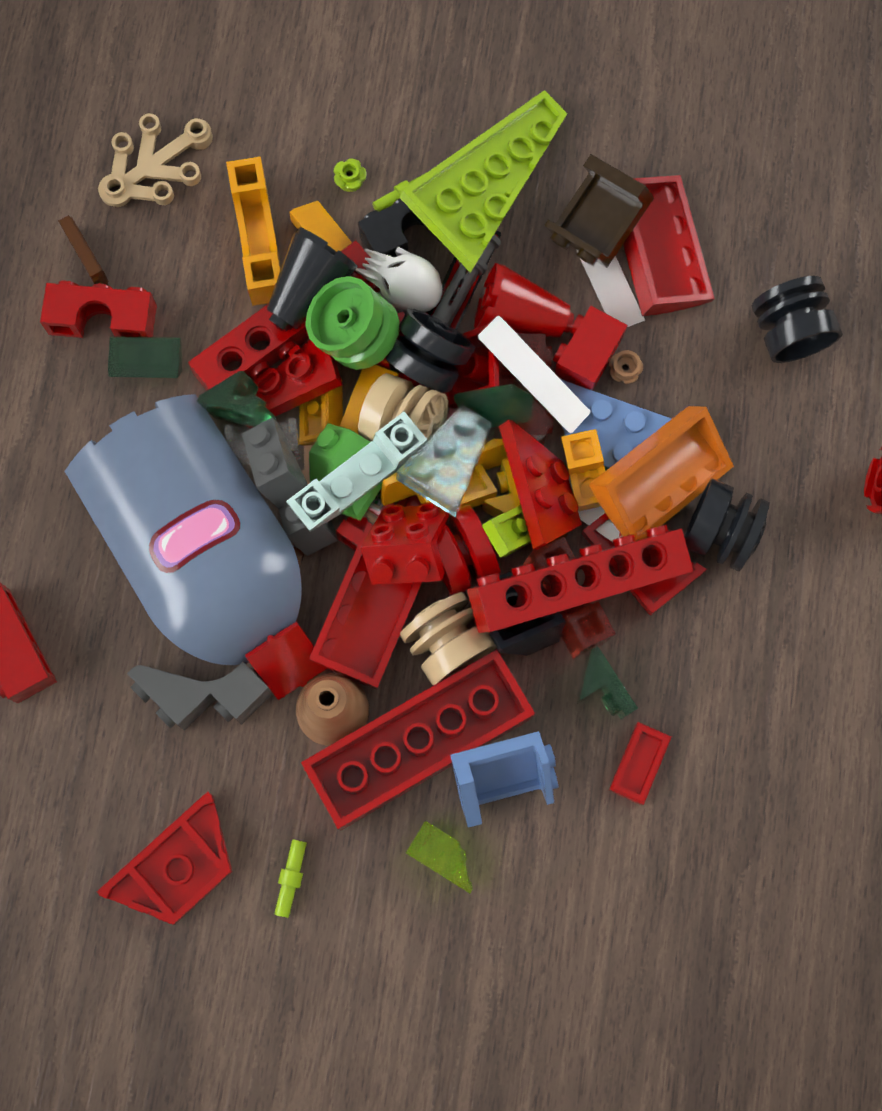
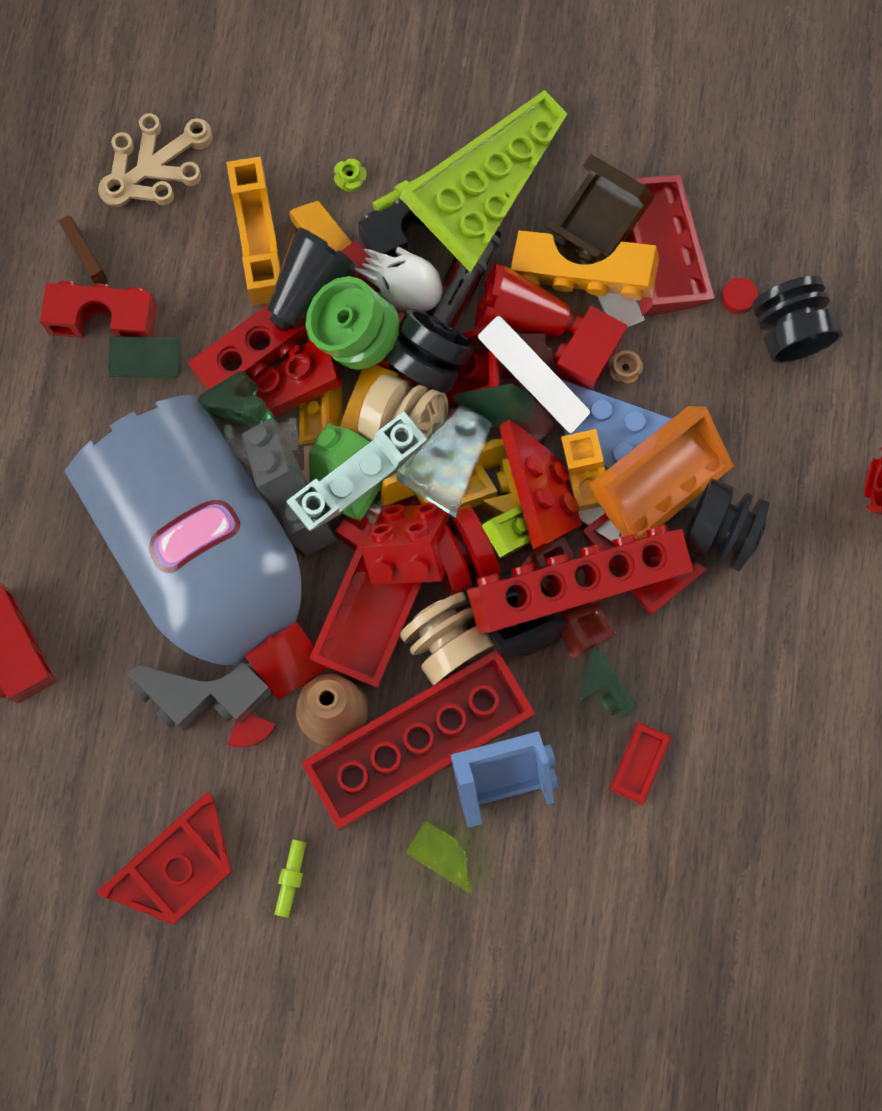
(251, 732): none -> red tile
(625, 272): none -> light orange arch
(739, 295): none -> red tile

